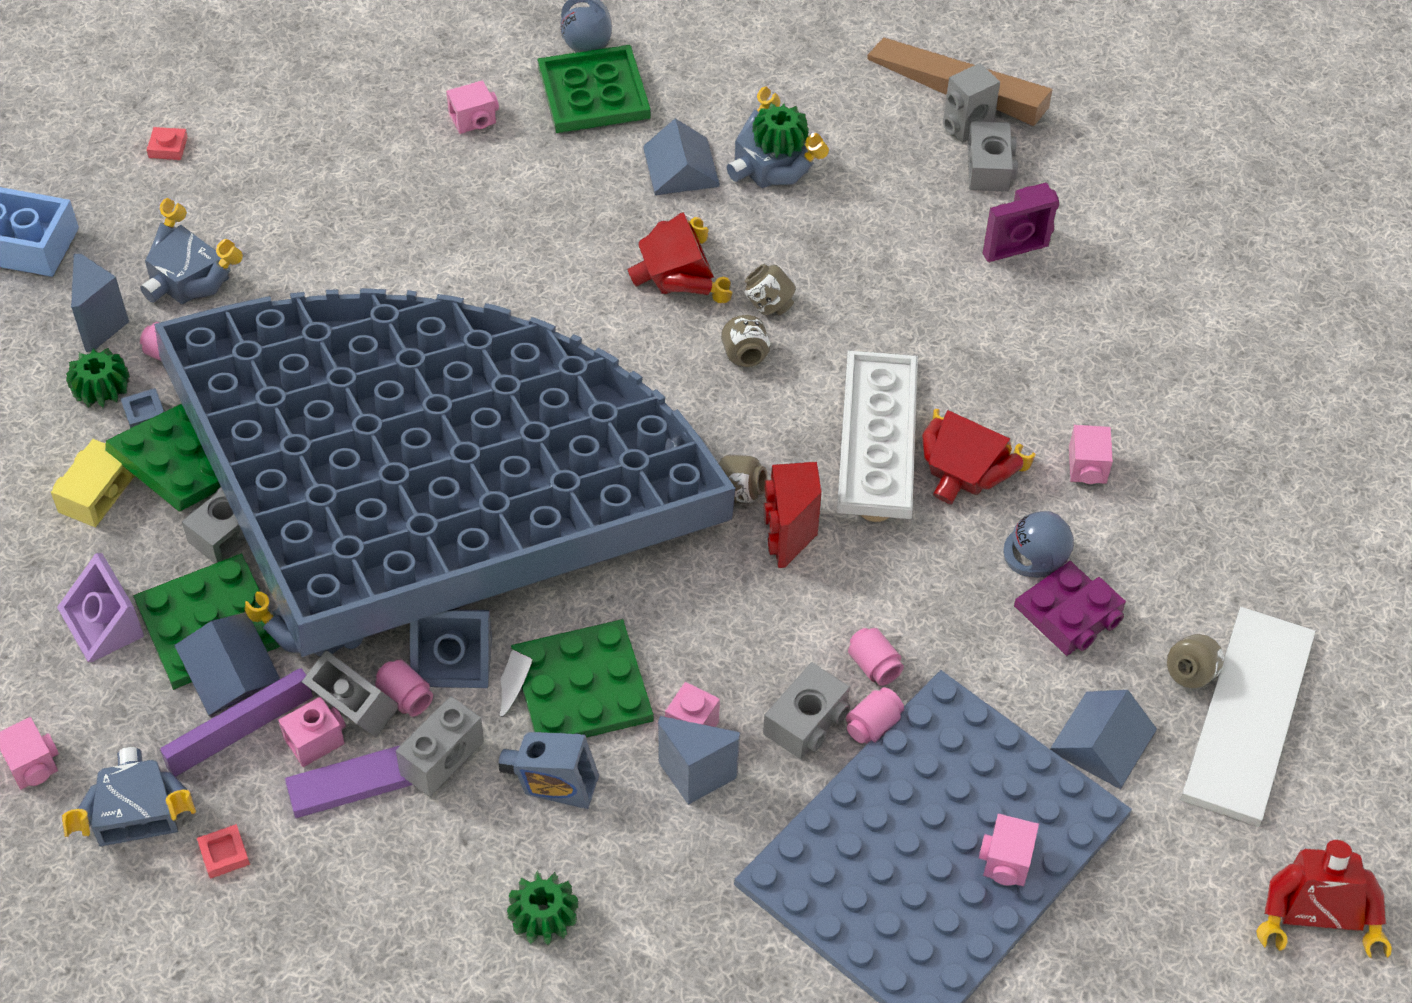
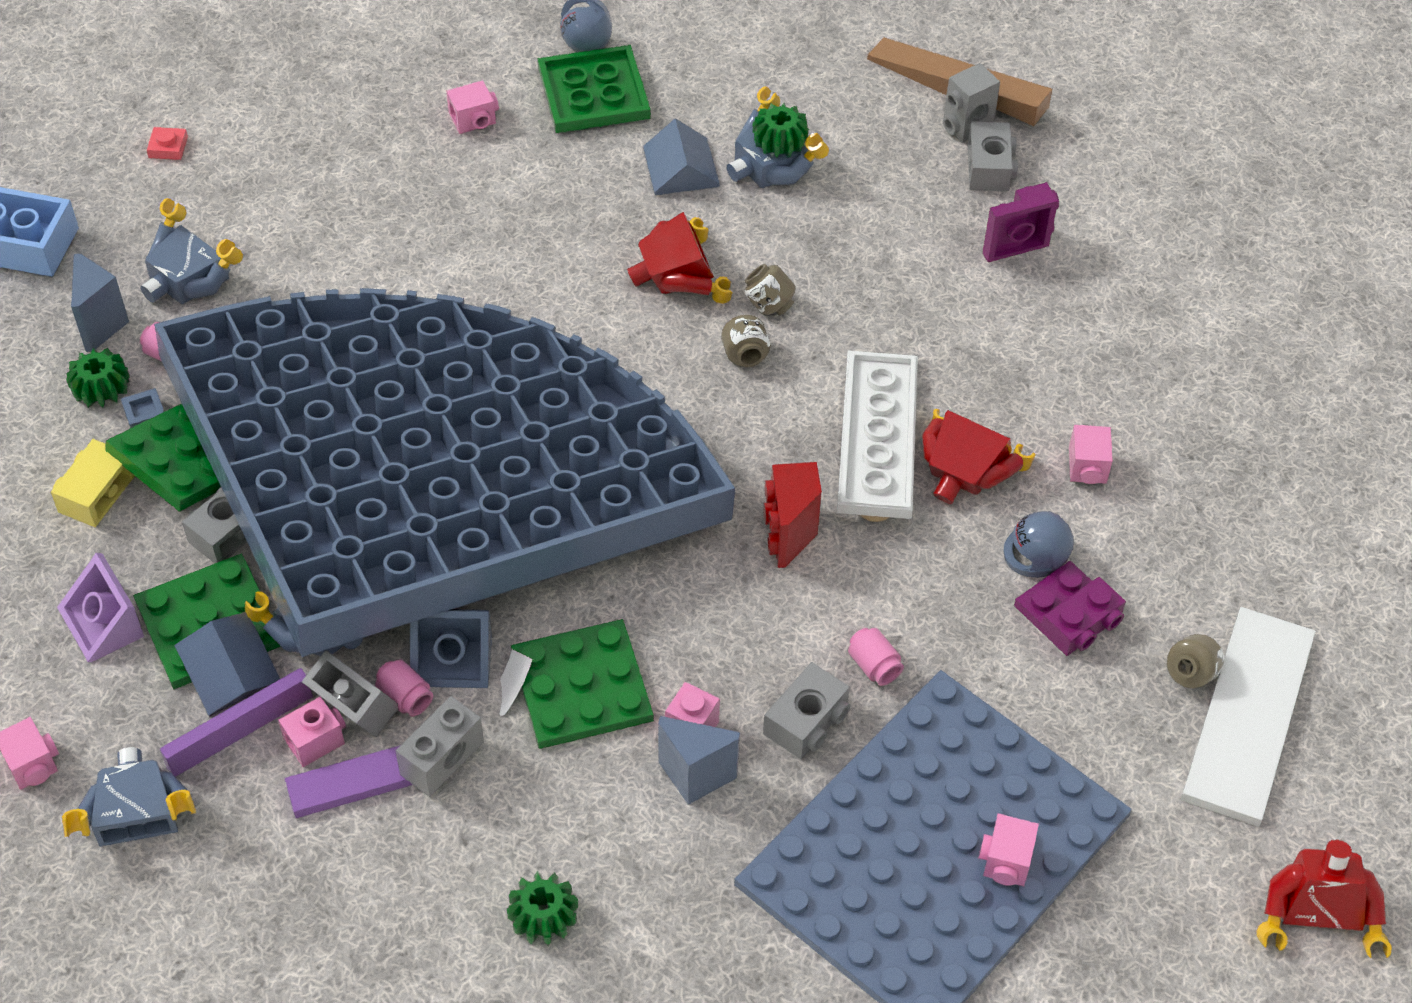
(223, 851): coral tile -> none
(553, 767): sand blue torso -> none
(746, 476): dark tan head -> none
(874, 715): bright pink brick -> none
(1106, 735): sand blue slope -> none

